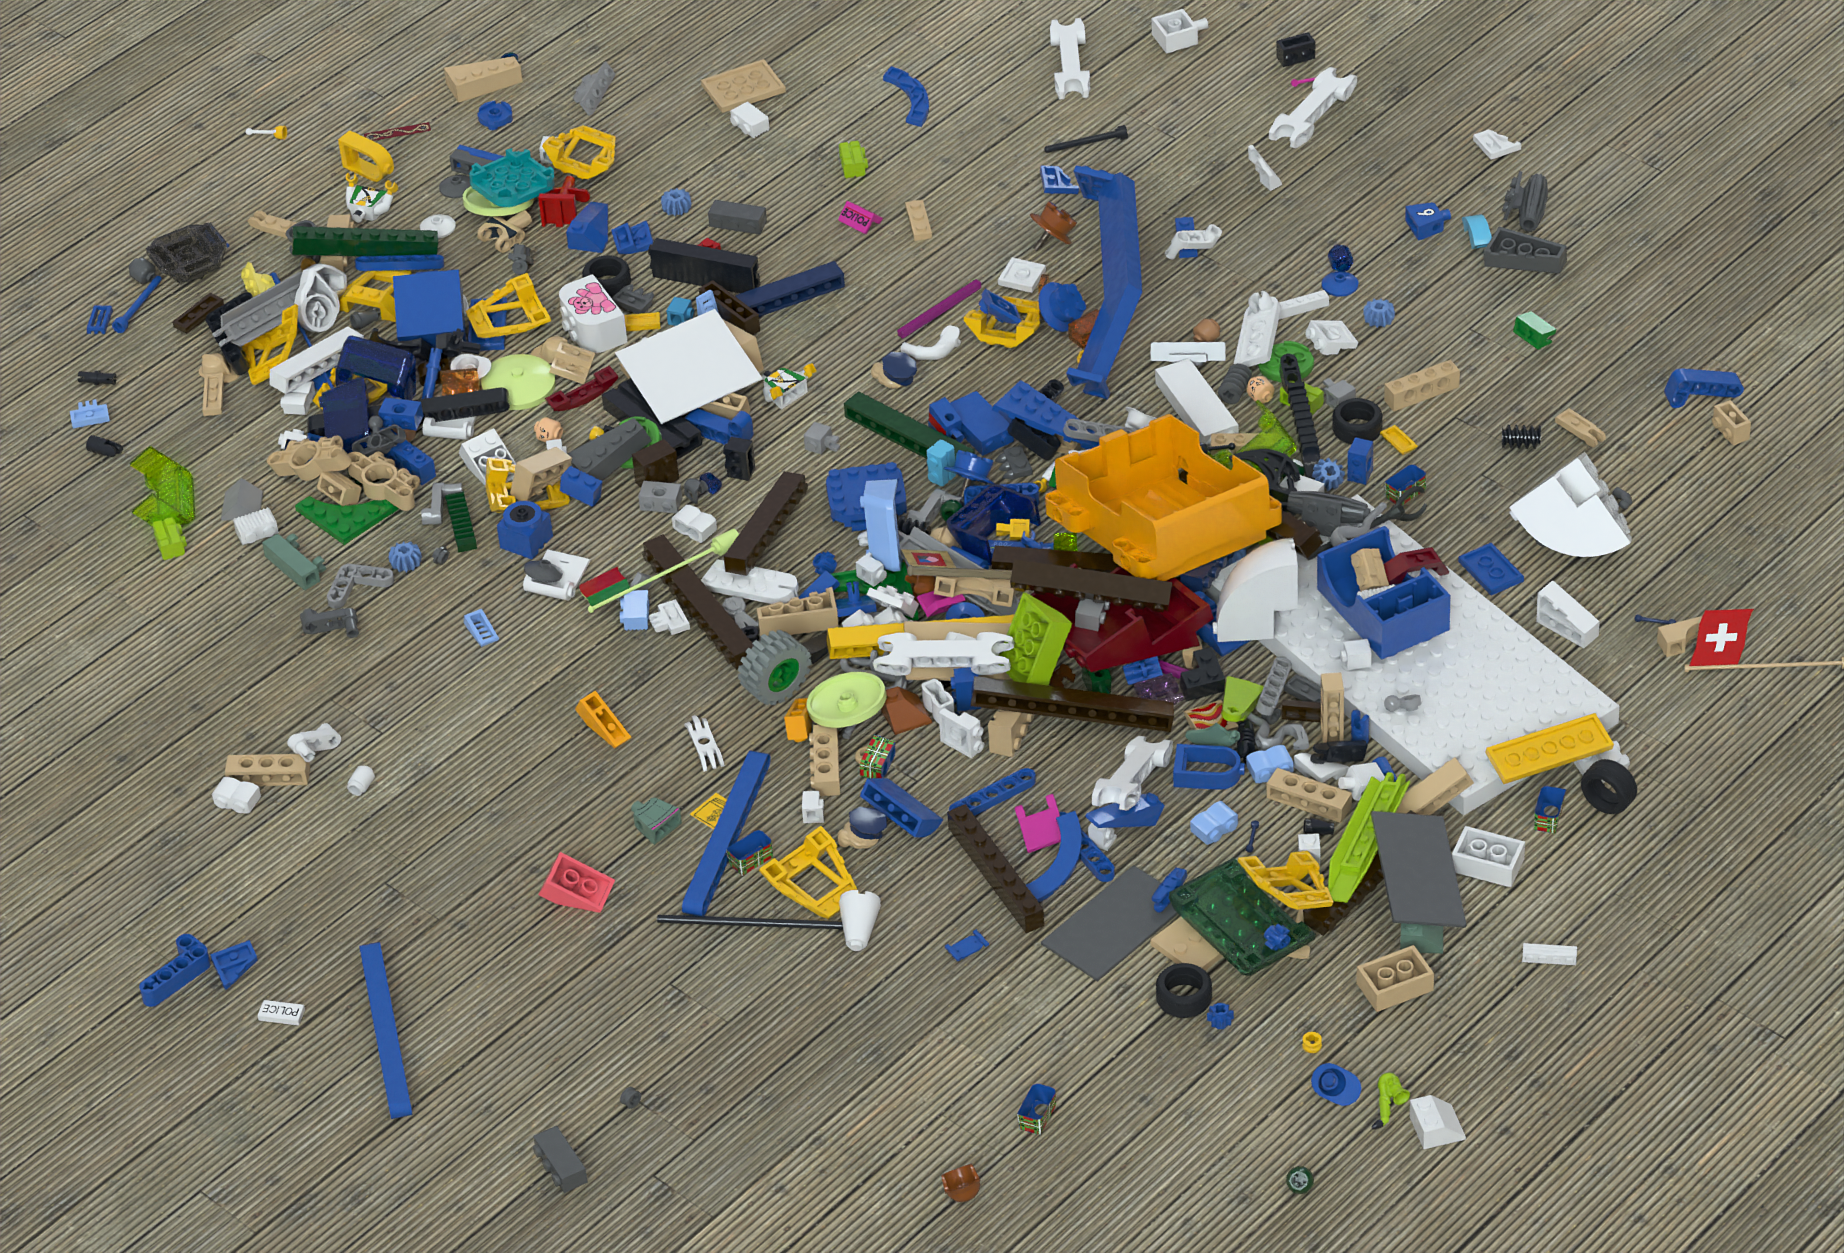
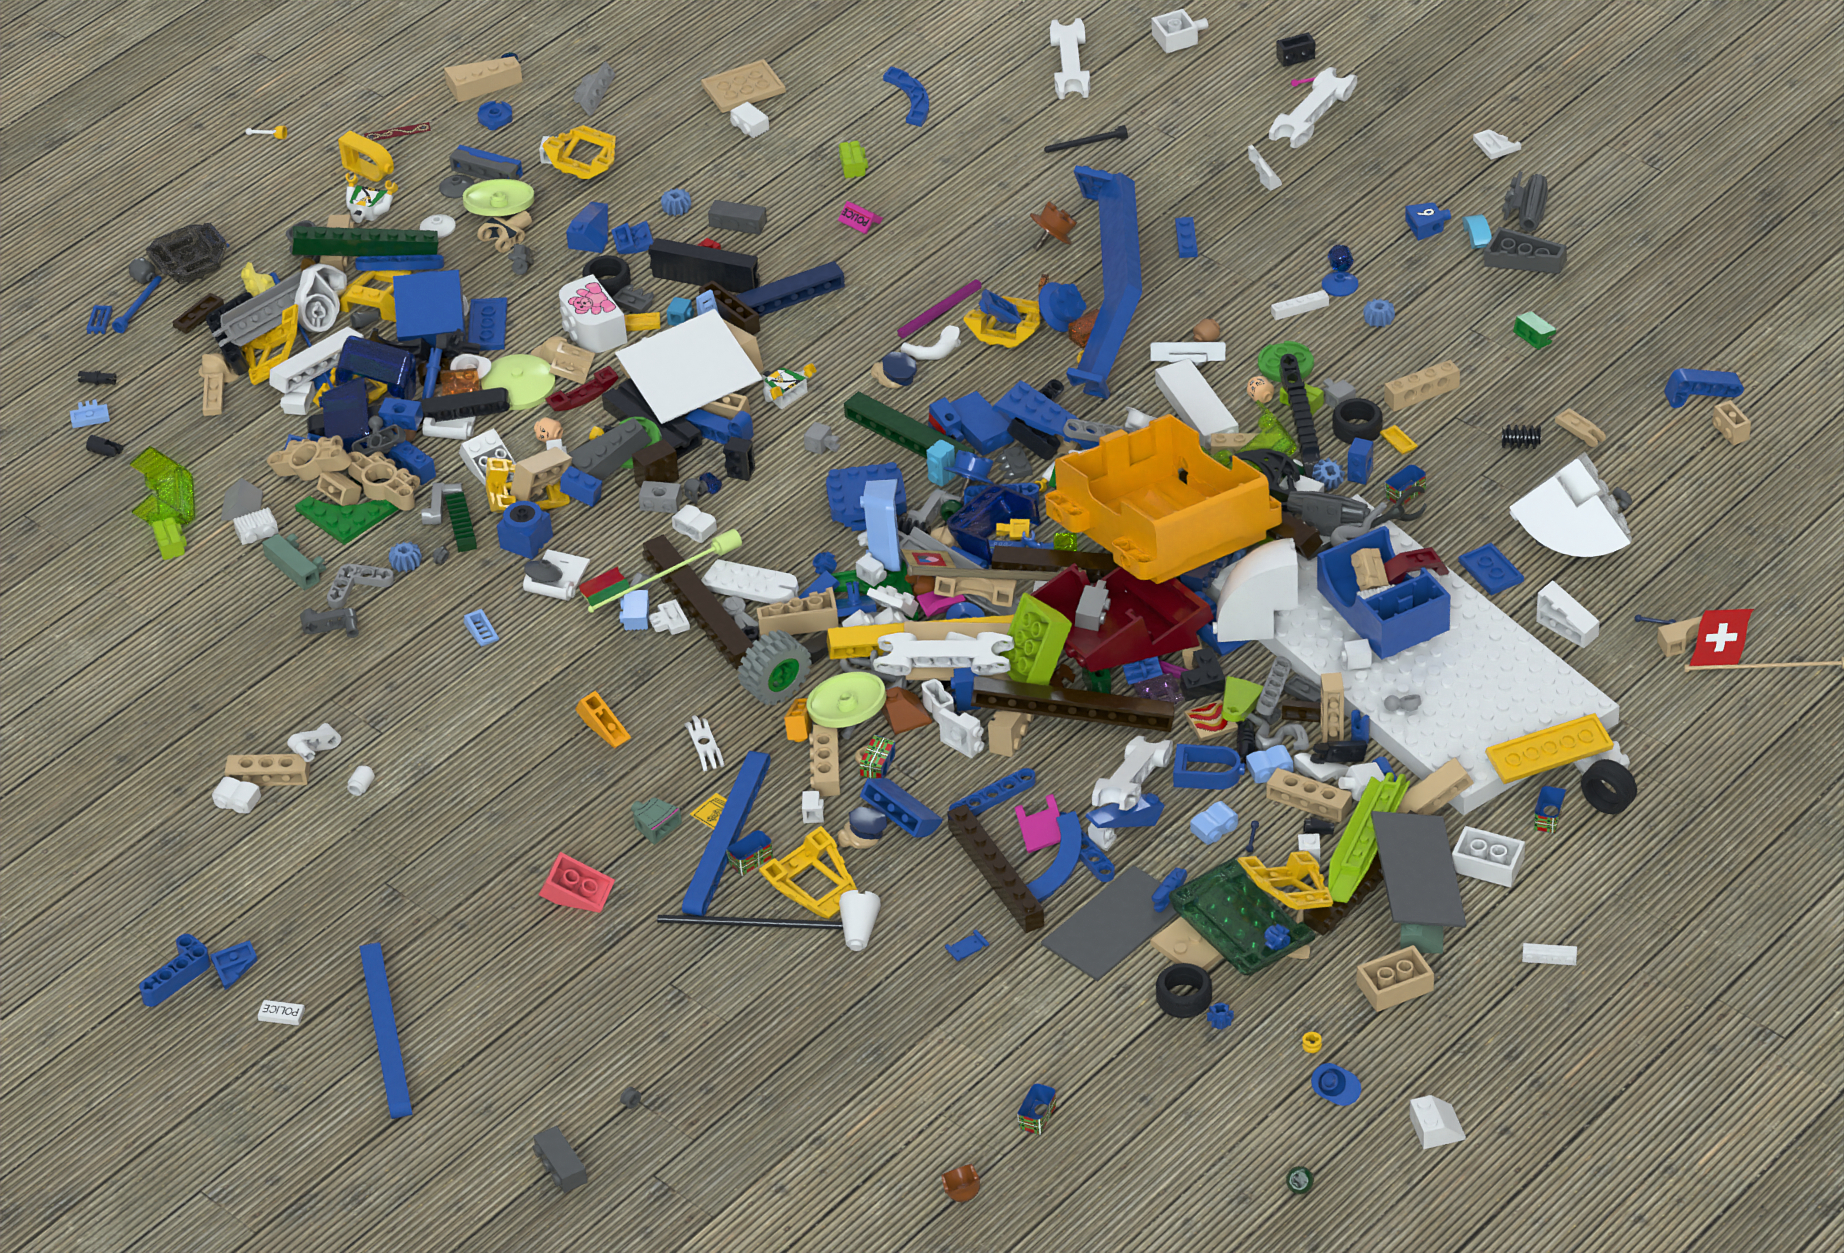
(270, 223): tan hinge -> none
(297, 435): white bracket -> none
(512, 179): teal tile -> none
(528, 301): yellow windscreen -> none
(559, 203): red piece -> none
(765, 523): dark brown brick -> none
(918, 220): tan plate -> none
(1021, 275): white plate -> none
(1056, 182): blue wing -> none
(1090, 584): dark brown brick -> none
(1193, 240): white beam -> none
(1205, 448): black hinge -> none
(1213, 736): sand green arm -> none
(1234, 383): dark grey piece -> none
(1258, 330): white plate -> none
(1330, 336): white plate -> none
(1389, 1086): lime piece -> none

